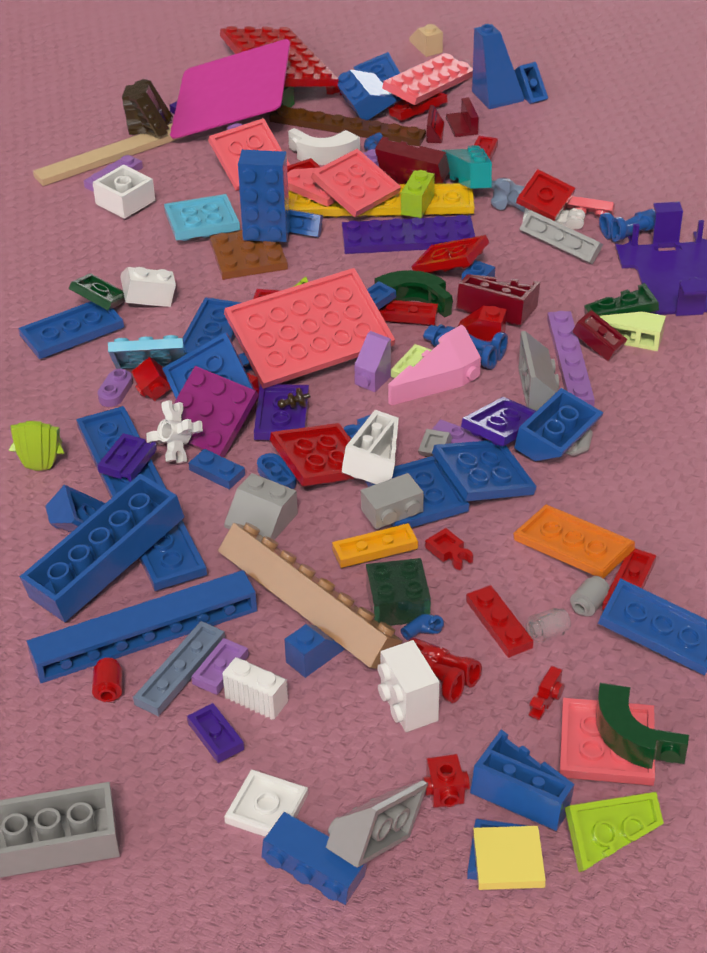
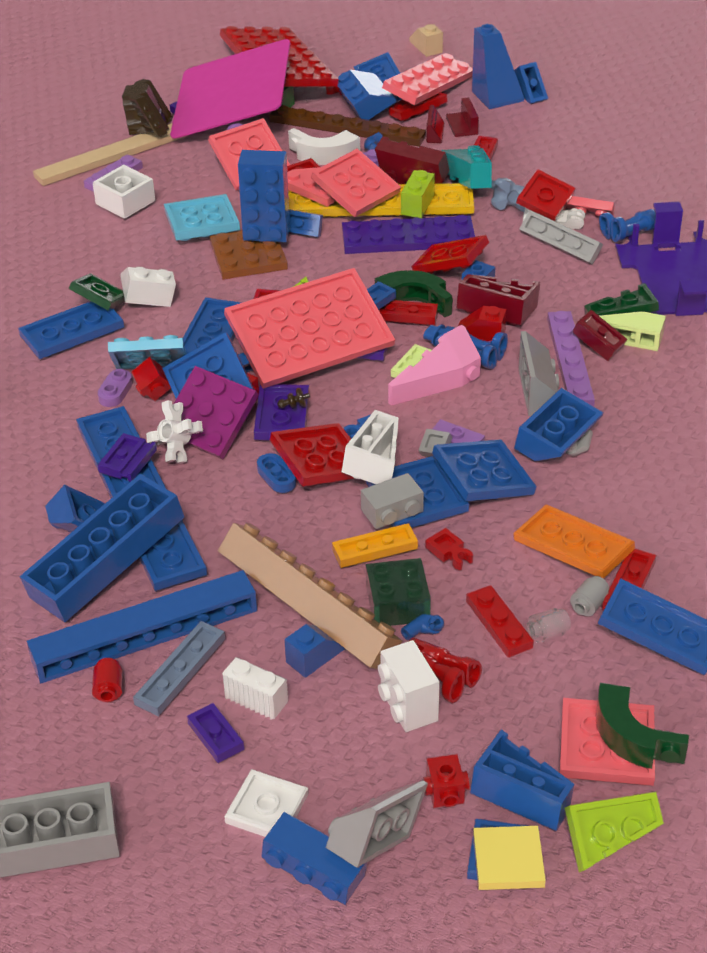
(36, 444): lime hair -> none
(209, 674): medium lavender plate -> none
(217, 468): blue plate -> none
(263, 505): light grey slope -> none
(373, 362): medium lavender slope -> none
(498, 421): dark purple plate -> none
(549, 689): red plate -> none

